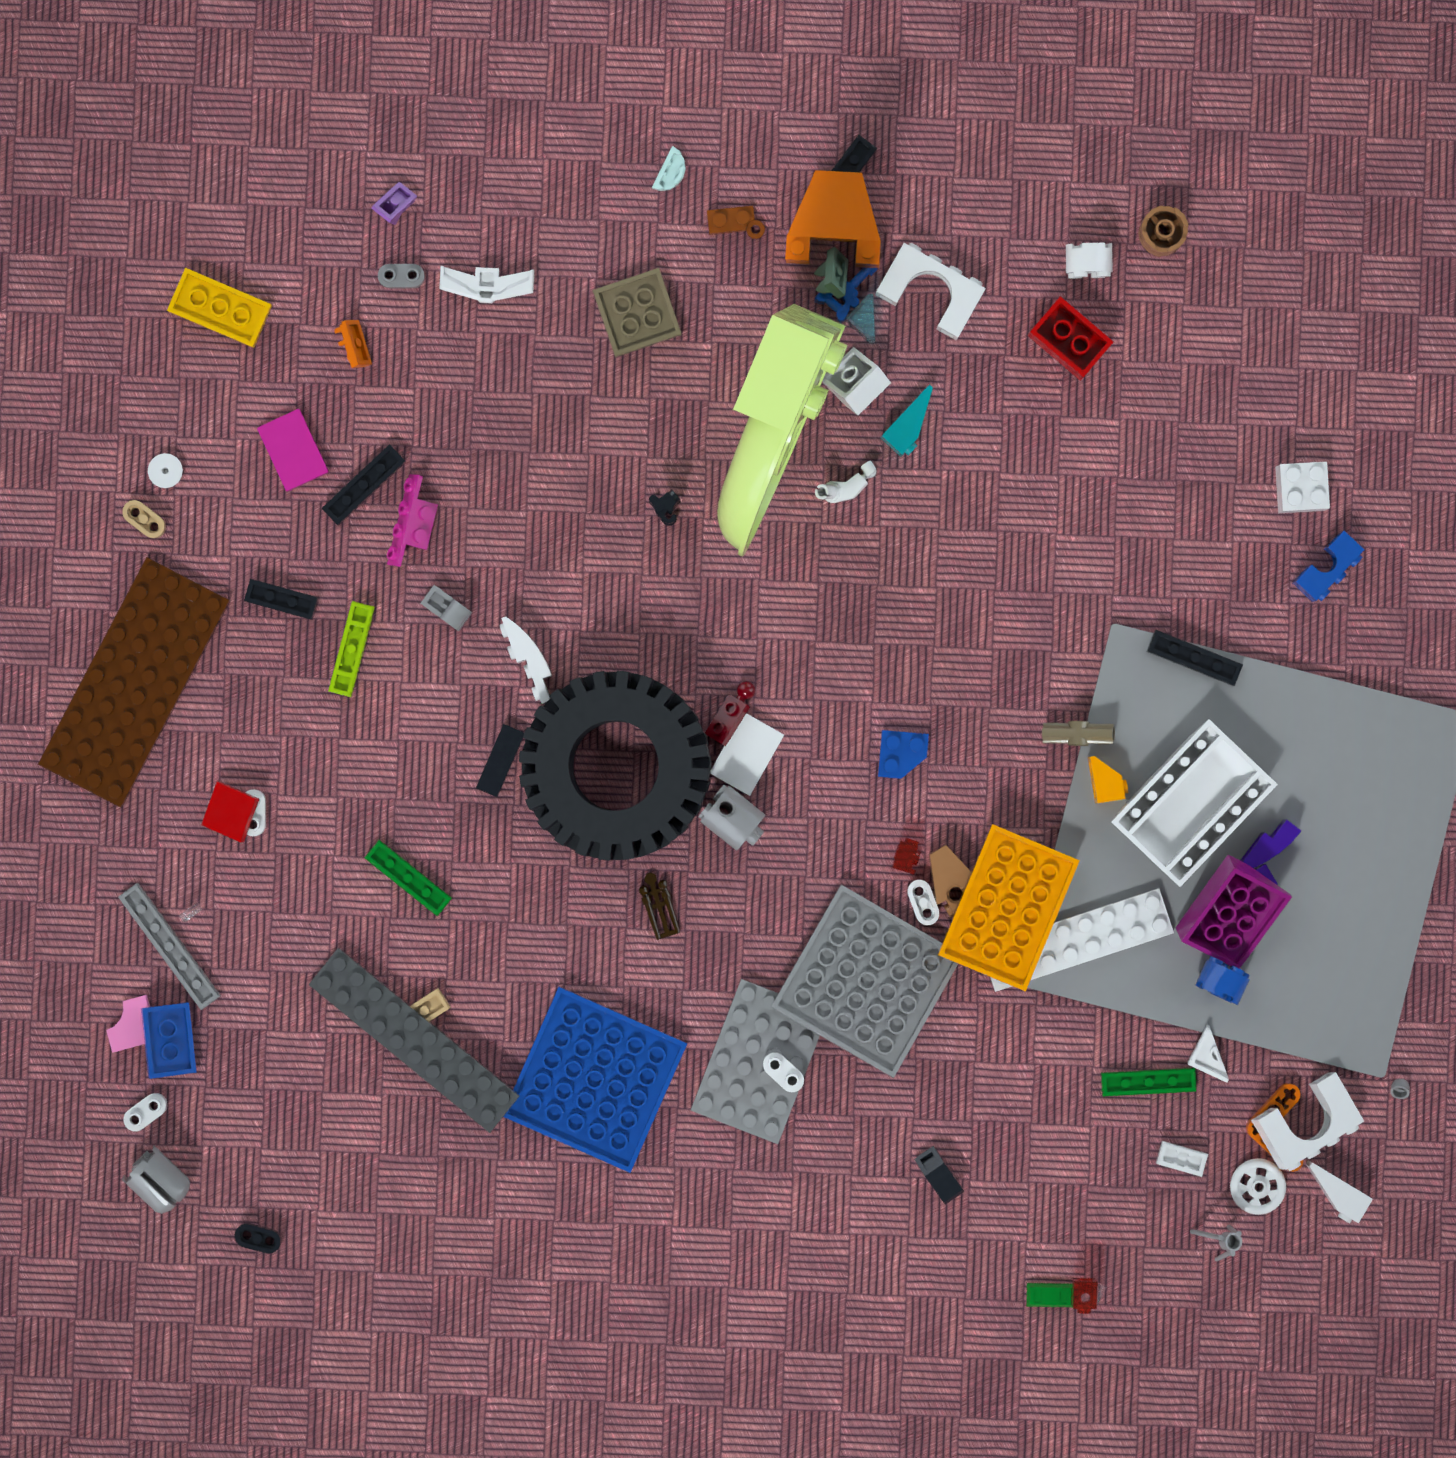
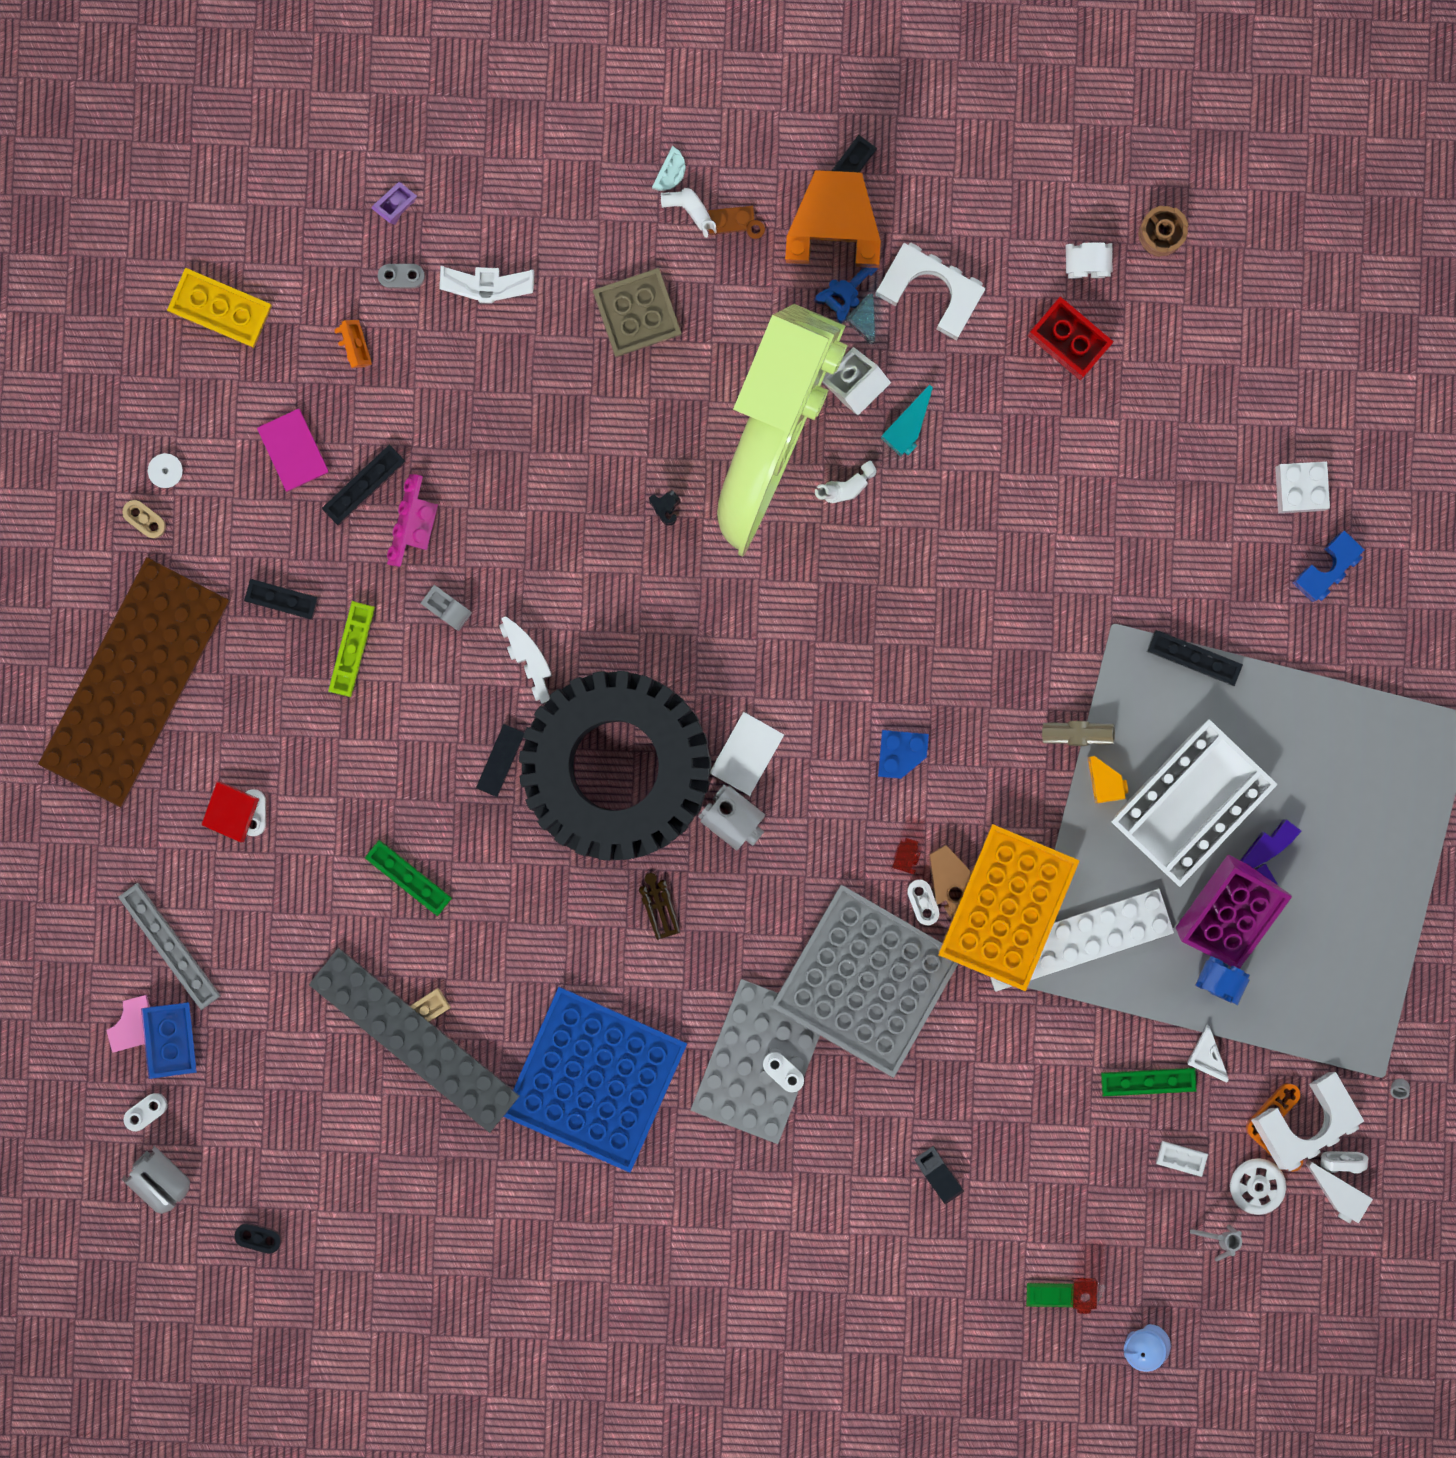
(190, 912): clear tile -> none
(692, 205): none -> white arm
(731, 714): dark red plate -> none
(835, 273): sand green tile -> none
(1151, 1341): none -> light blue helmet
(1344, 1161): none -> white plate

